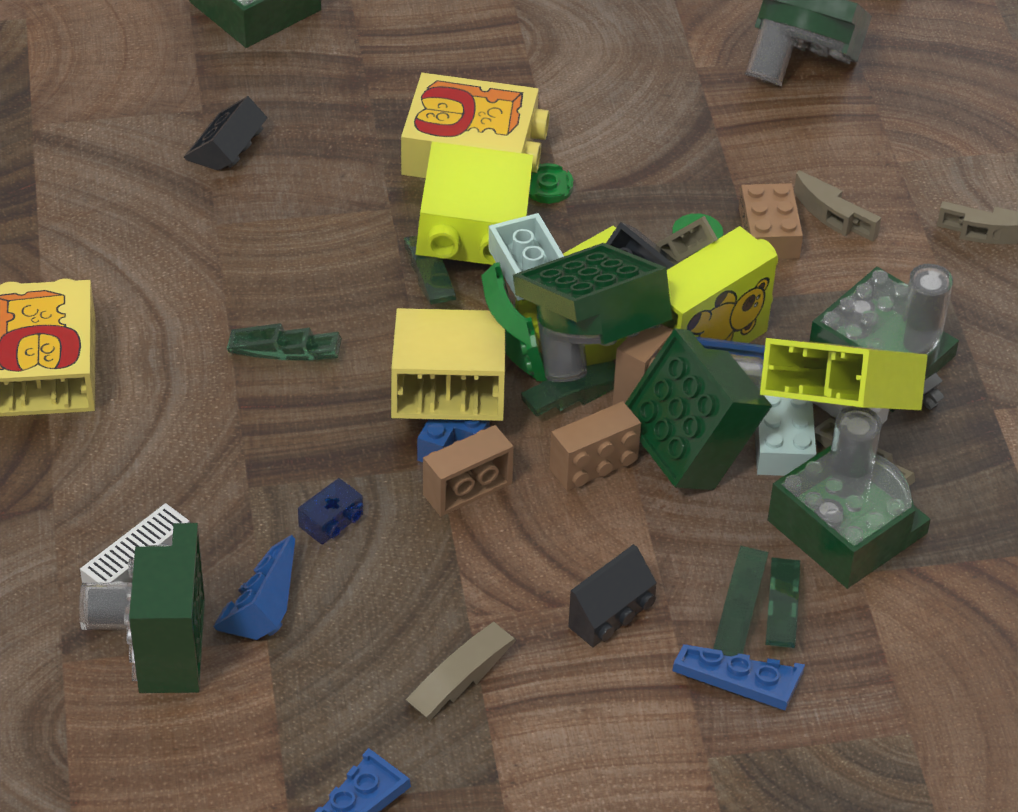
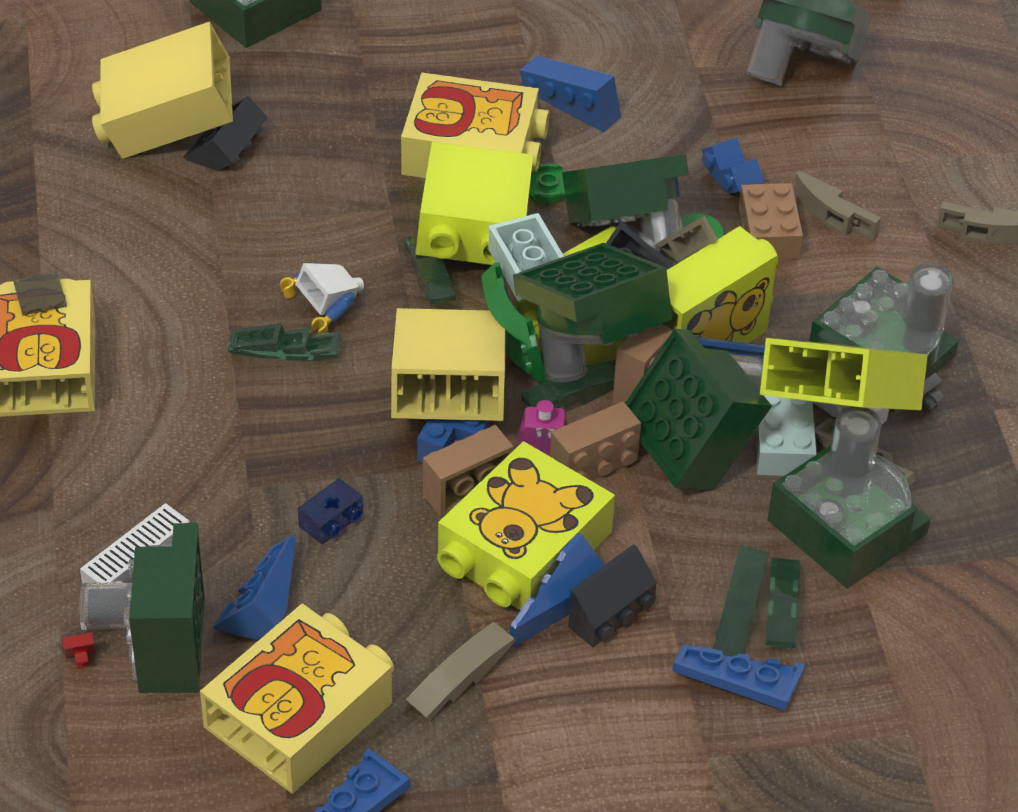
(39, 293): none -> clear smoke piece
(78, 647): none -> red tile
(163, 91): none -> light yellow brick
(298, 696): none -> light yellow brick
(327, 289): none -> white torso
(519, 523): none -> neon yellow brick
(538, 424): none -> dark pink torso
(553, 597): none -> blue wedge
(575, 90): none -> blue wedge
(628, 192): none -> dark green piece
(728, 166): none -> blue brick

